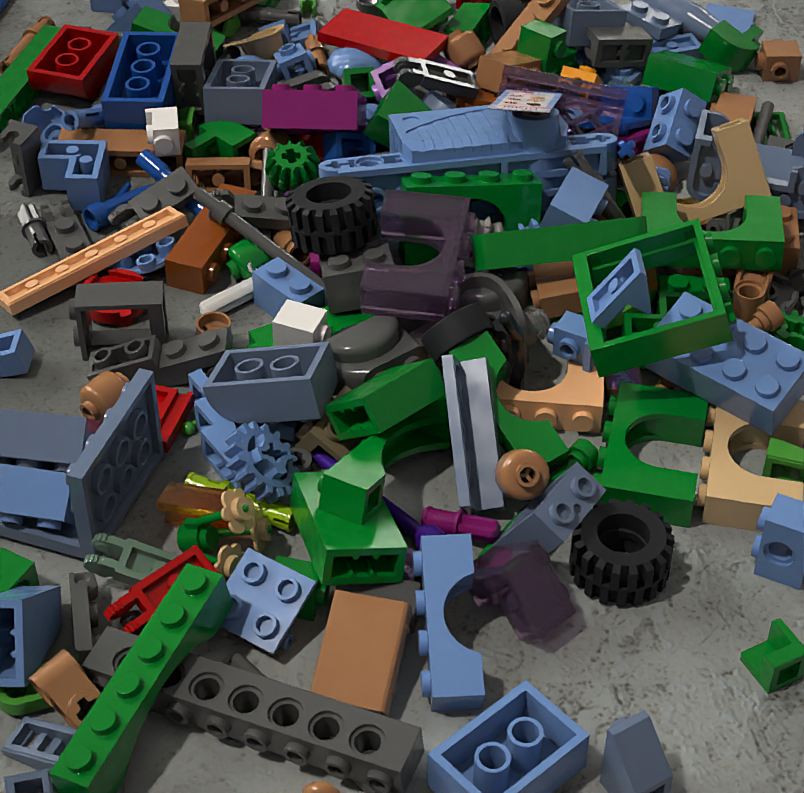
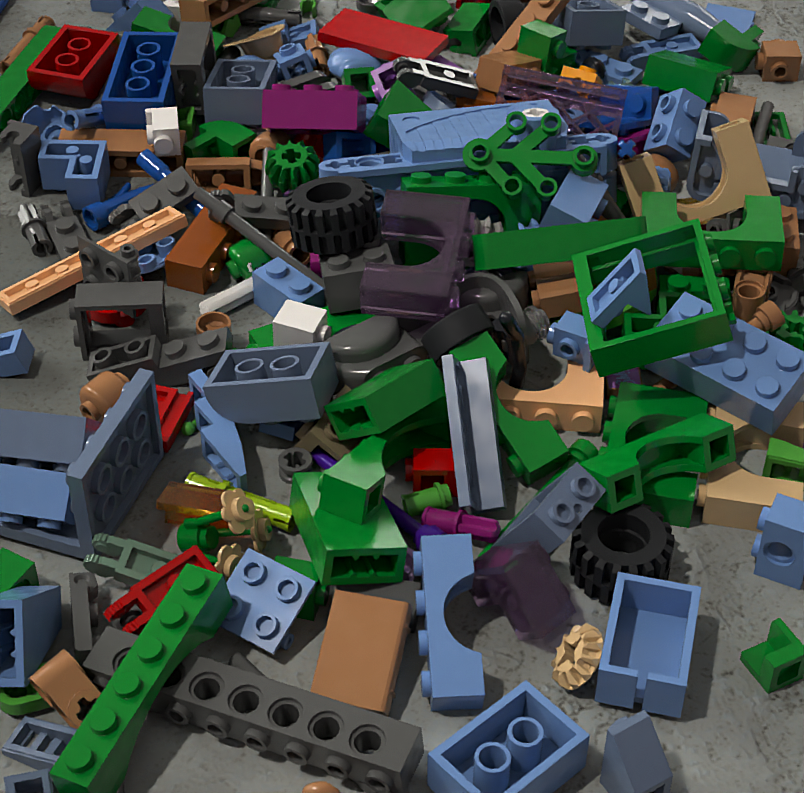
(107, 267): none -> dark grey hinge
(261, 461): medium blue gear -> none
(431, 466): none -> red brick
(436, 496): none -> bright green pin
(464, 49): medium nougat head -> none
(509, 477): medium nougat head -> none
(524, 156): none -> green plant
(526, 101): sticker -> none
(585, 649): none -> tan gear
(618, 46): dark grey hinge -> none
(648, 644): none -> medium blue piece
(690, 445): none -> green arch

